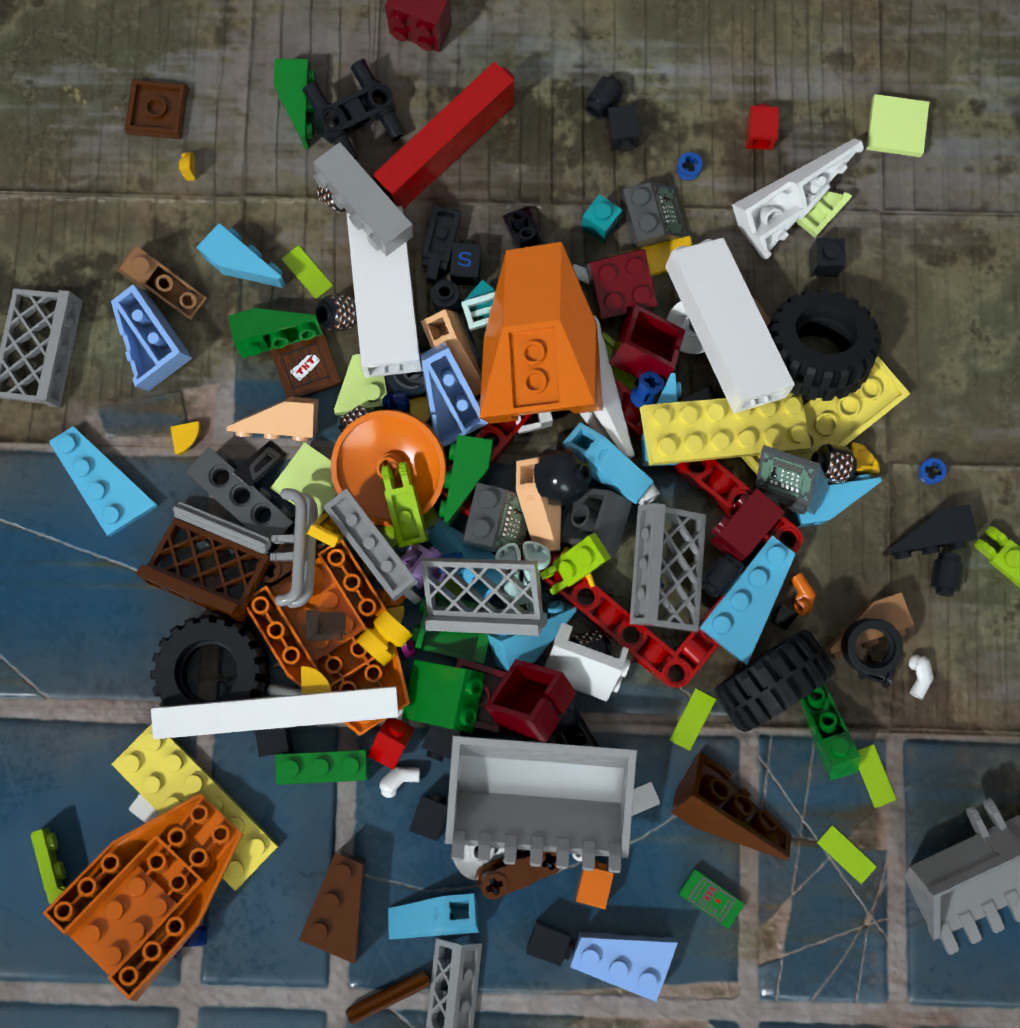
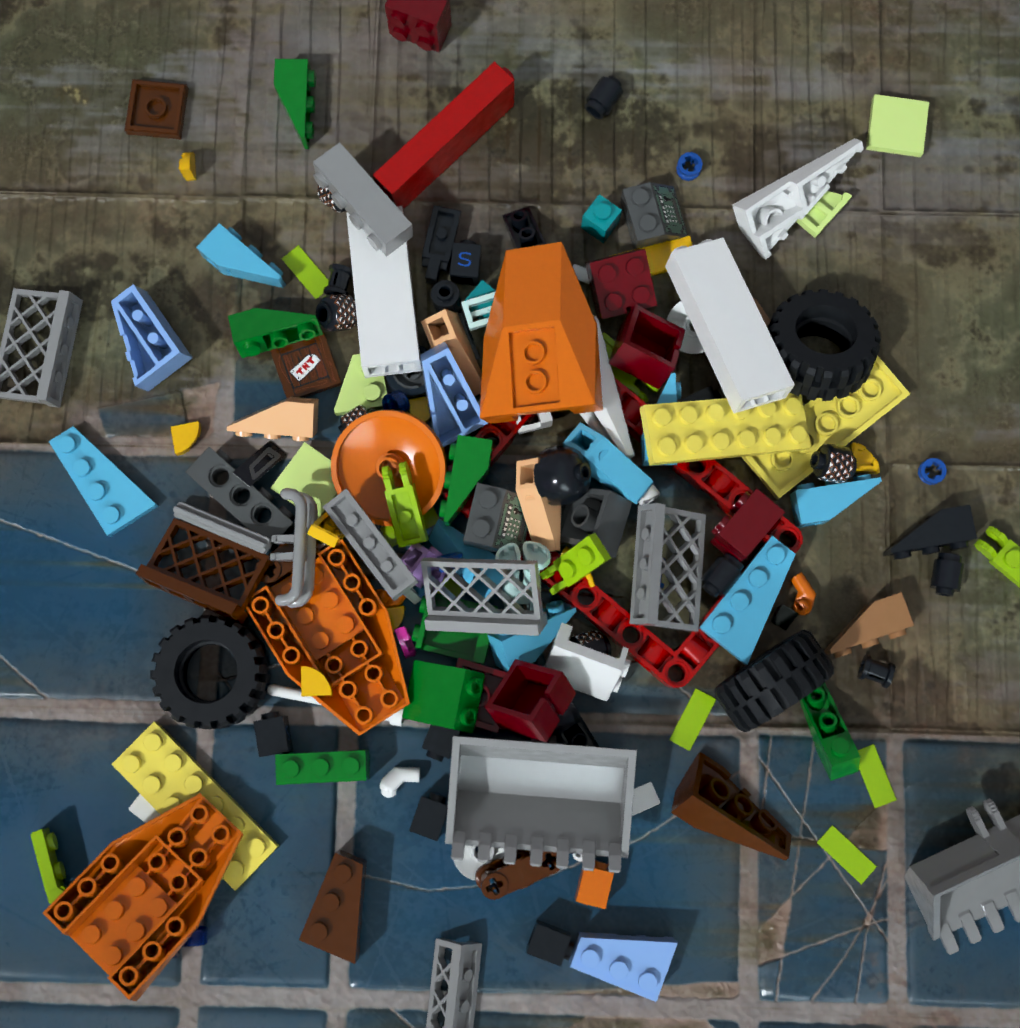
(160, 282): medium nougat slope -> none
(274, 712): white tile -> none
(325, 626): clear smoke panel -> none
(338, 279): none -> black bush
(355, 109): black piece -> none
(384, 637): yellow wheel -> none
(388, 997): reddish brown axle -> none
(391, 742): red brick -> none
(435, 917): medium azure slope -> none
(623, 128): black brick -> none
(646, 389): blue bush -> none
(711, 898): green tile -> none
(761, 127): red brick -> none
(791, 480): slope -> none
(827, 257): black brick -> none
(894, 653): black tyre -> none
(924, 675): white arm -> none

